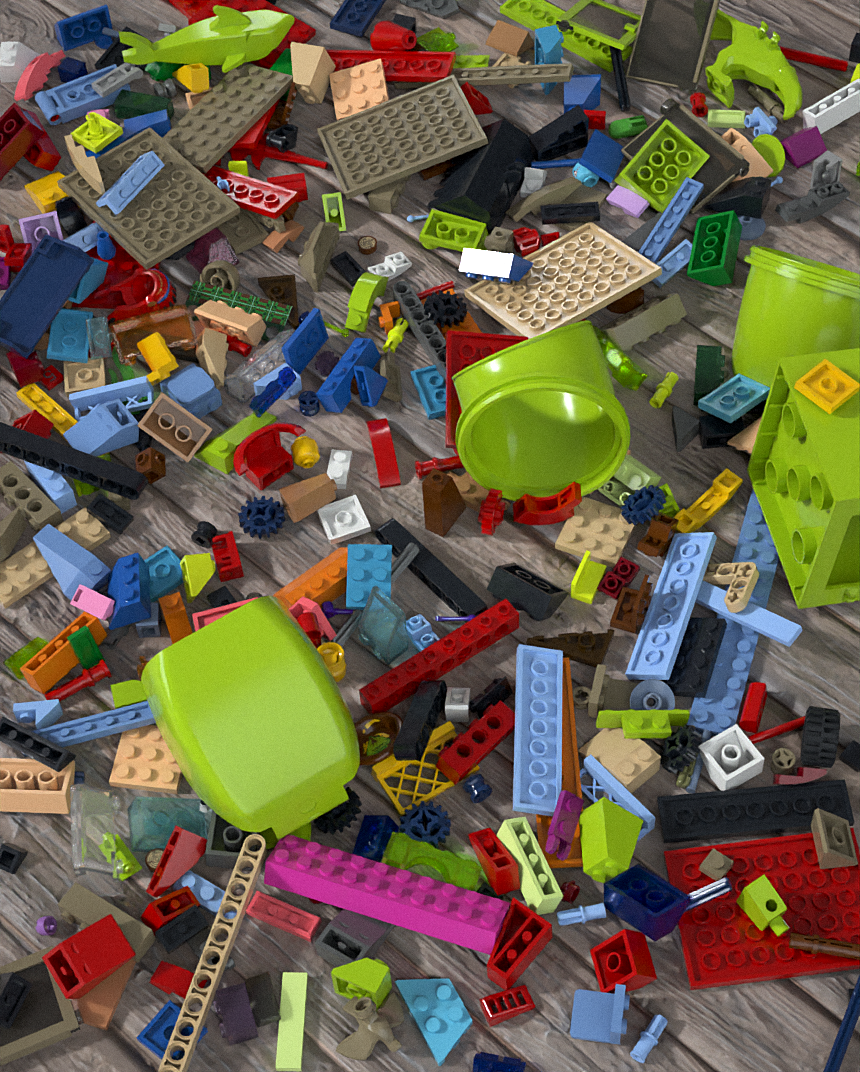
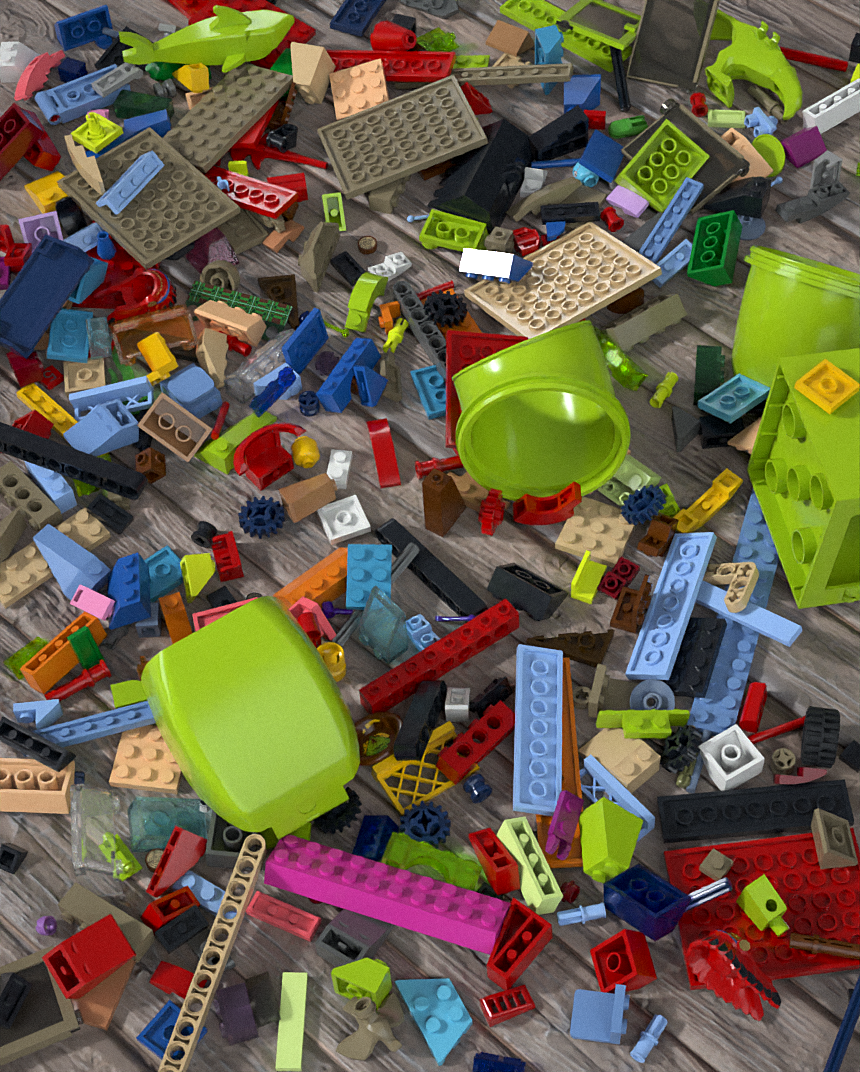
(220, 420): none -> red bar
(554, 229): none -> blue tile
(611, 218): none -> red bush
(730, 971): none -> red piece

